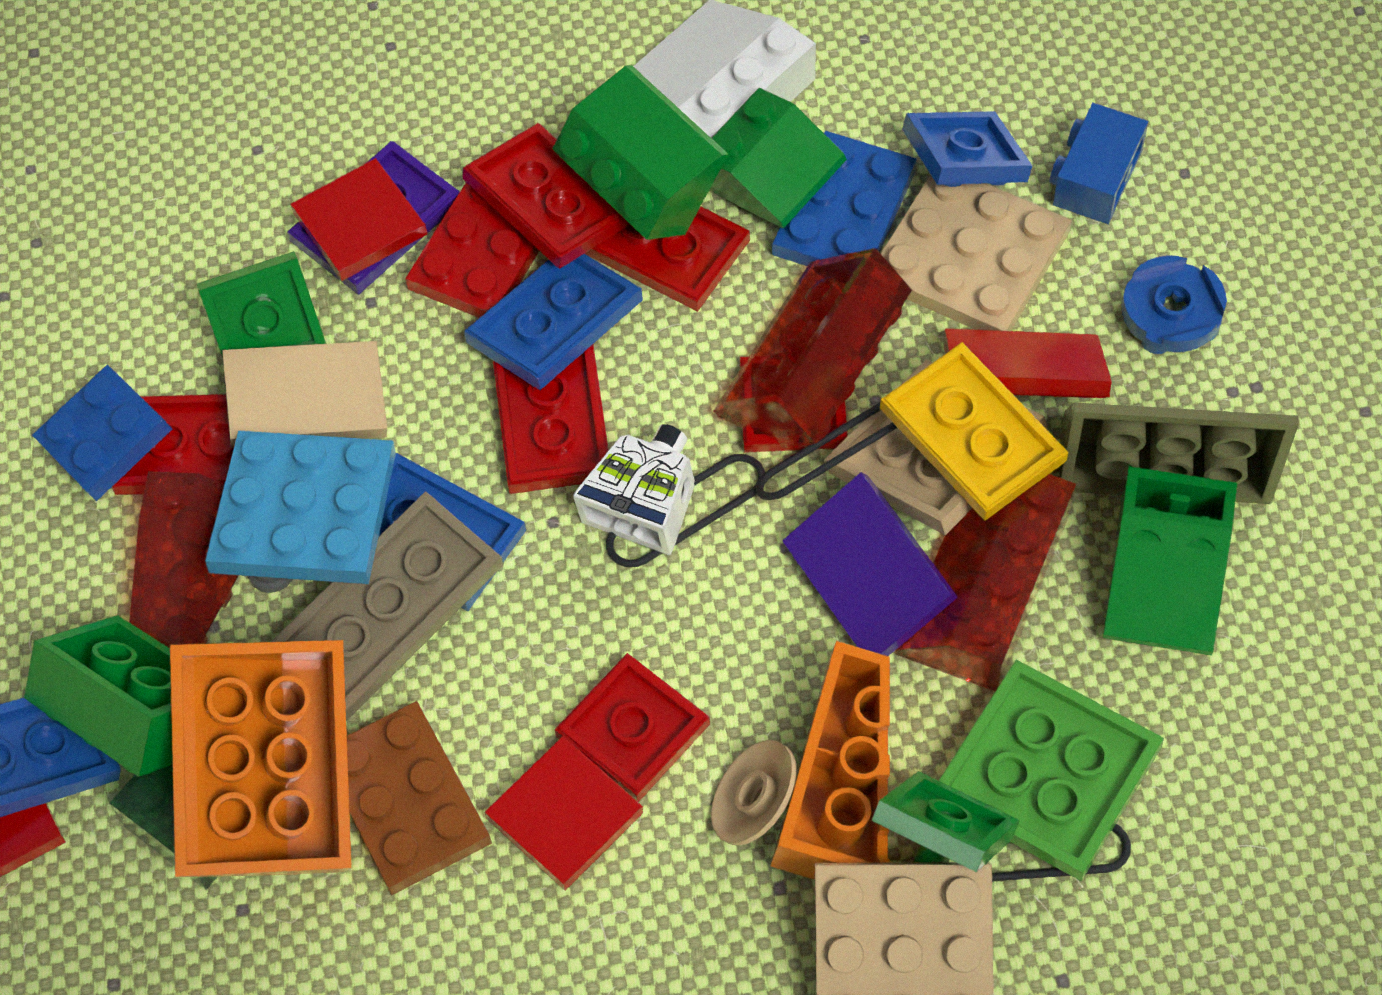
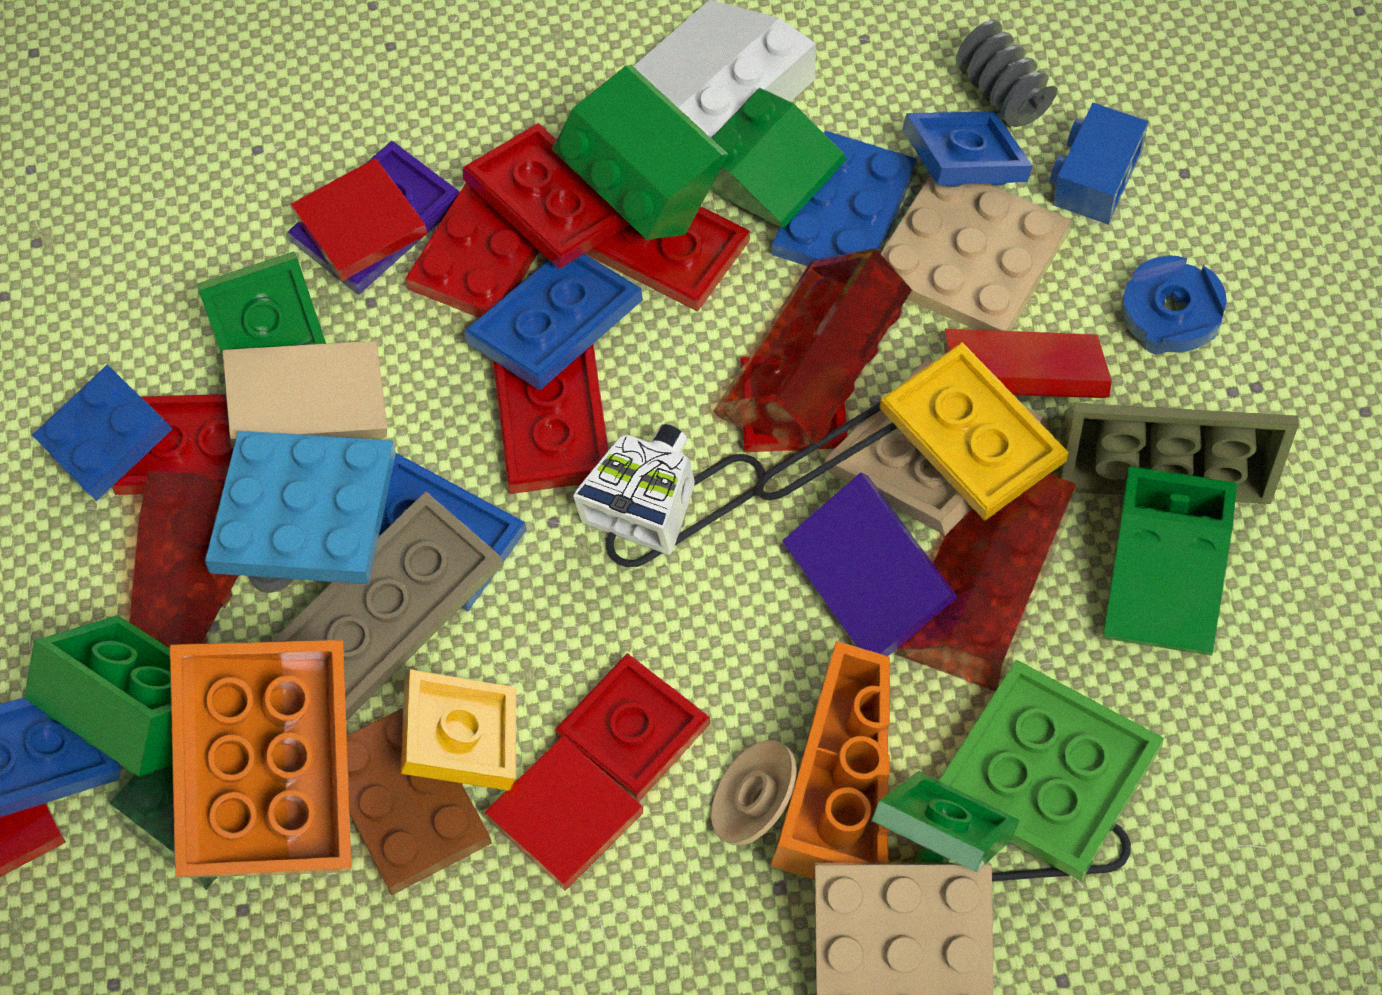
(459, 730): none -> yellow plate
(1005, 74): none -> dark grey piece

